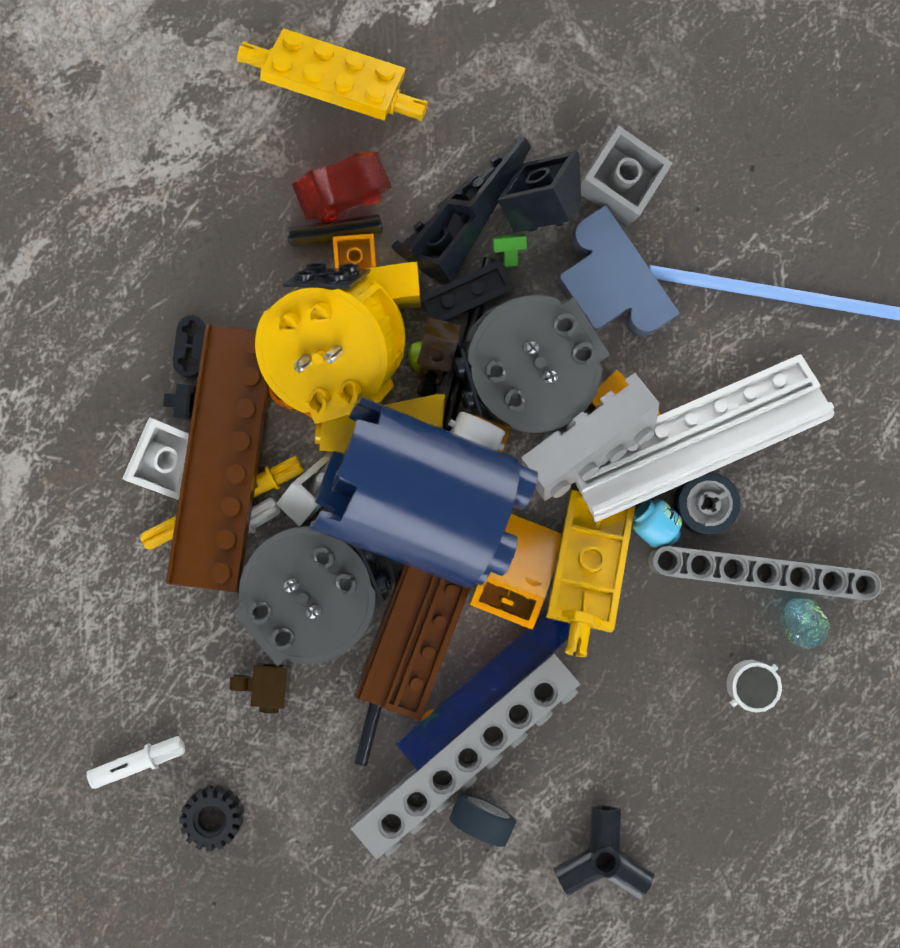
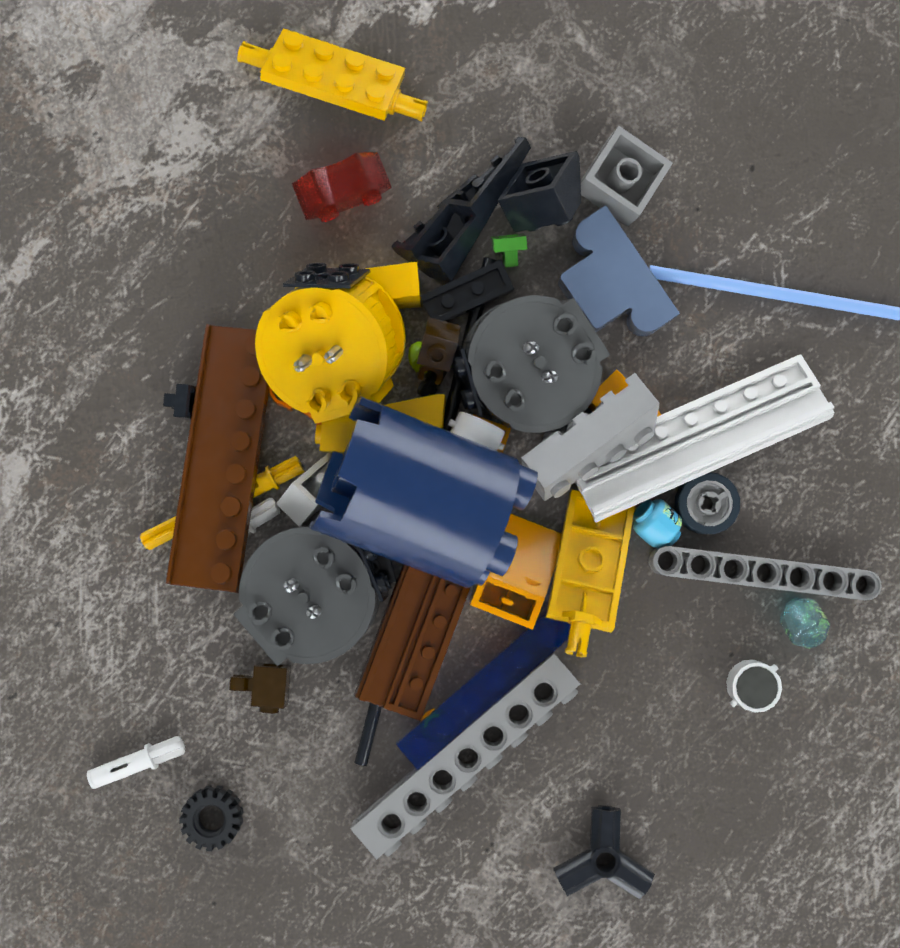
(159, 459): white slope -> none
(182, 346): black beam -> none
(327, 230): black axle -> none
(356, 250): light orange piece -> none
(482, 820): black wheel -> none

